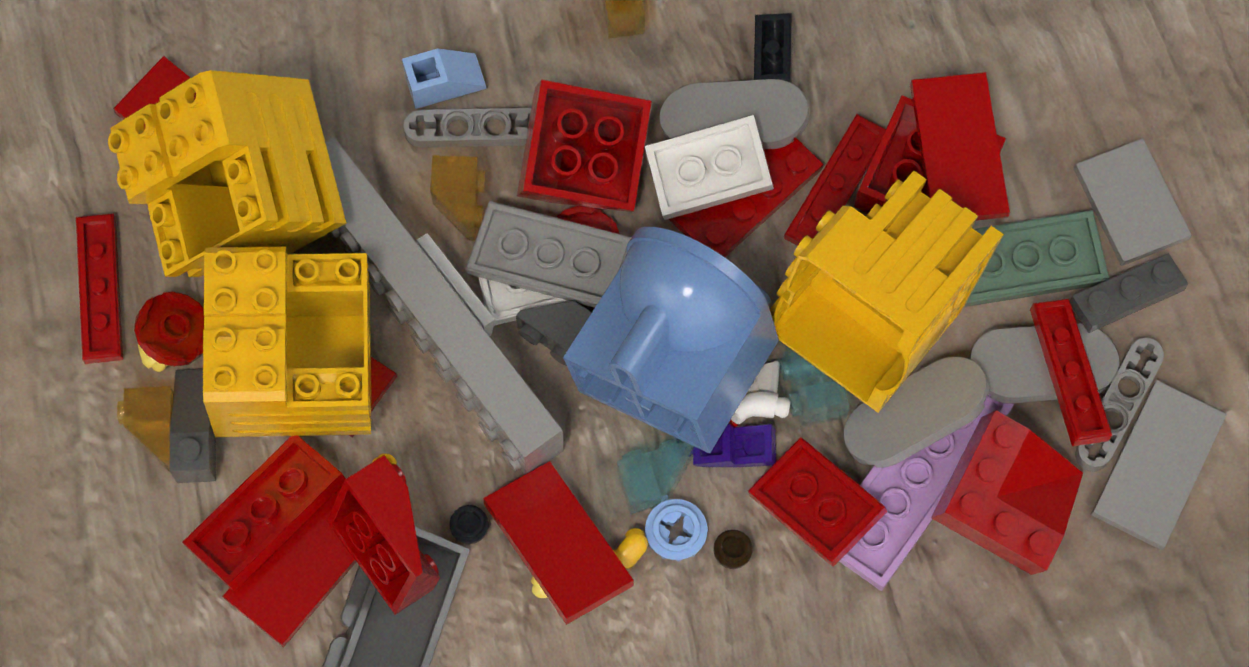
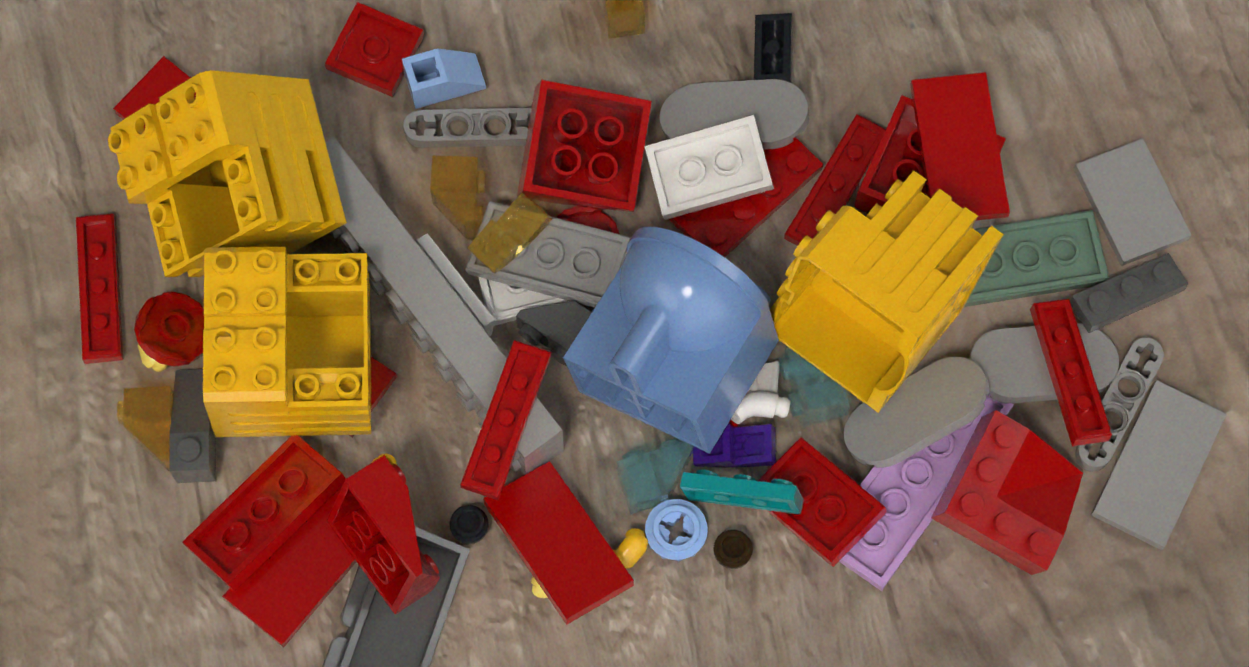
(373, 49): none -> red plate
(506, 420): none -> red tile
(511, 234): none -> clear yellow slope
(742, 491): none -> teal plate

